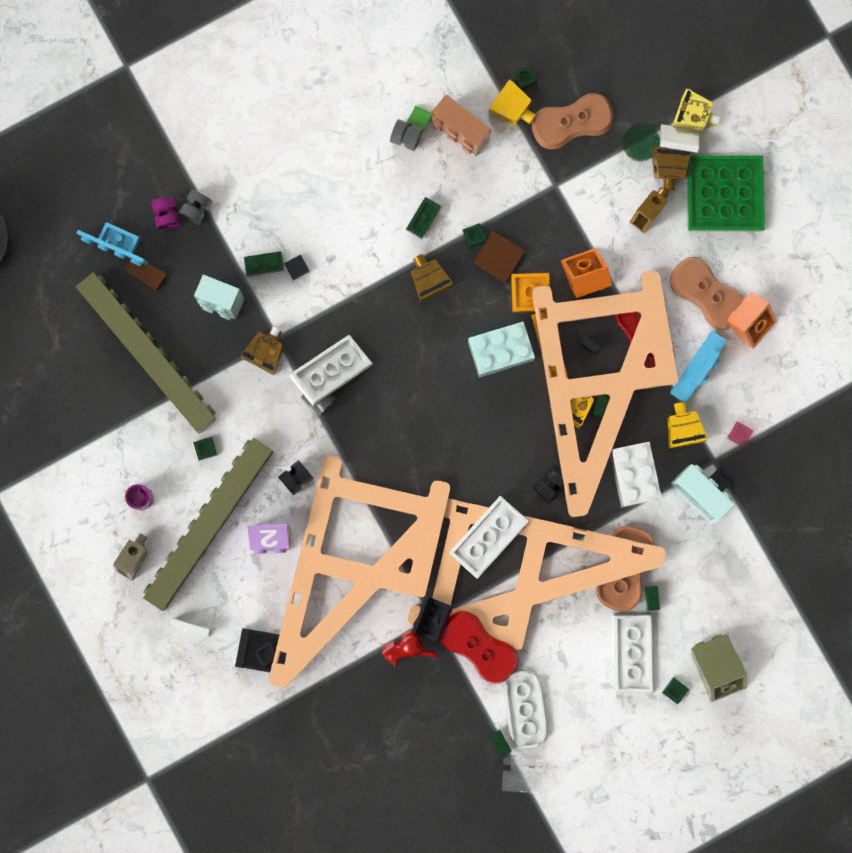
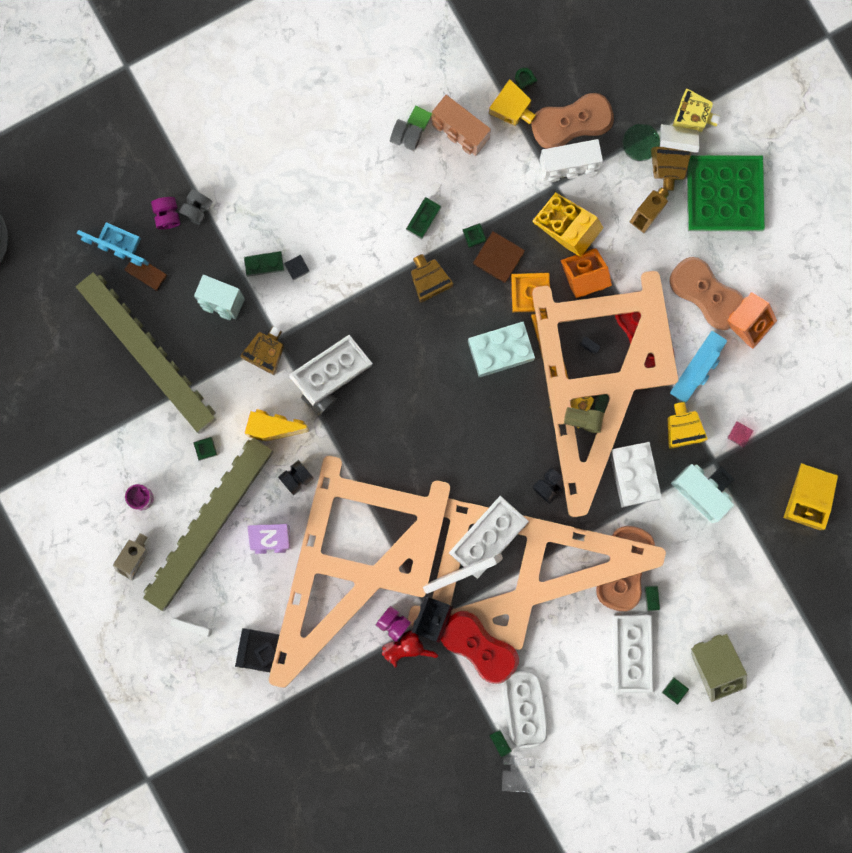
(270, 428): none -> yellow slope
(393, 623): none -> magenta wheel
(463, 573): none -> white tile
(568, 224): none -> yellow slope
(571, 160): none -> white brick
(589, 420): none -> olive piece
(811, 497): none -> yellow slope

